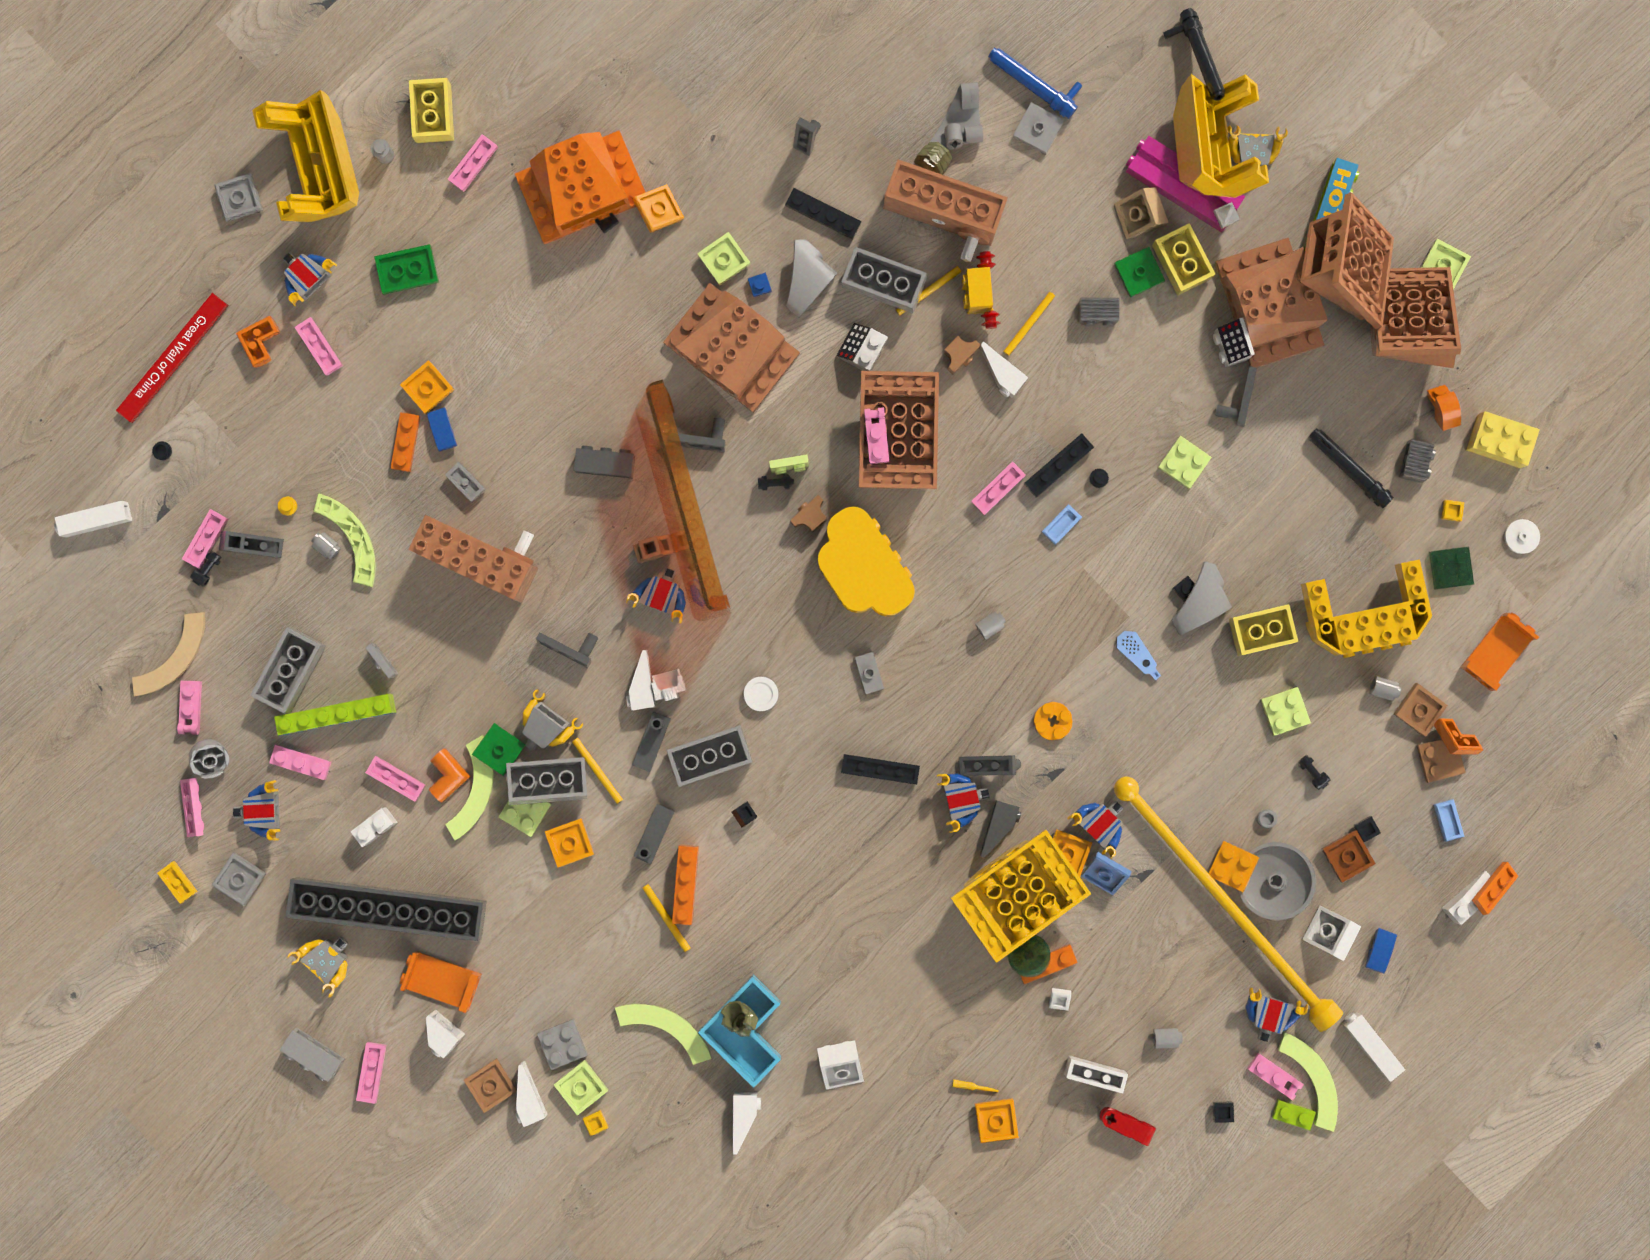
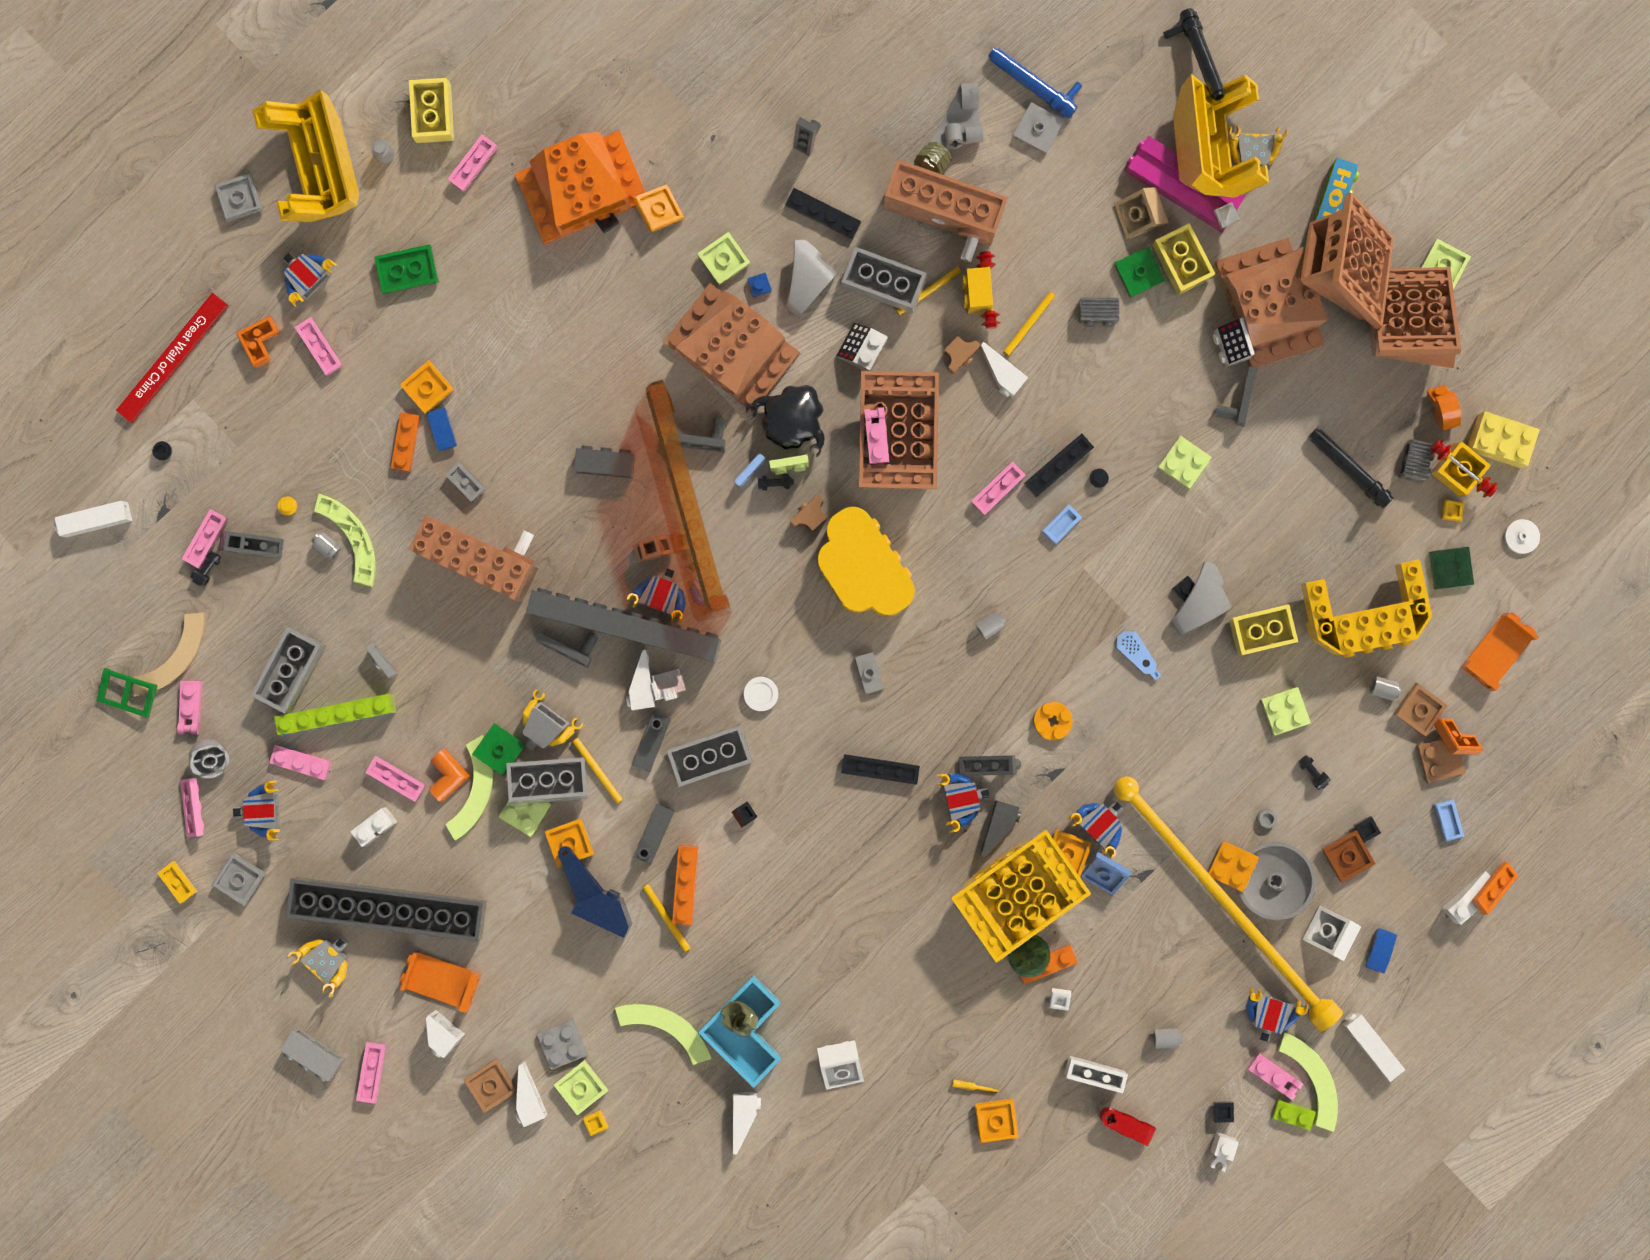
(129, 681): none -> green window
(593, 902): none -> dark blue slope
(625, 626): none -> dark grey brick
(749, 470): none -> light blue tile
(792, 417): none -> black piece
(1223, 1148): none -> white brick
(1461, 469): none -> yellow brick

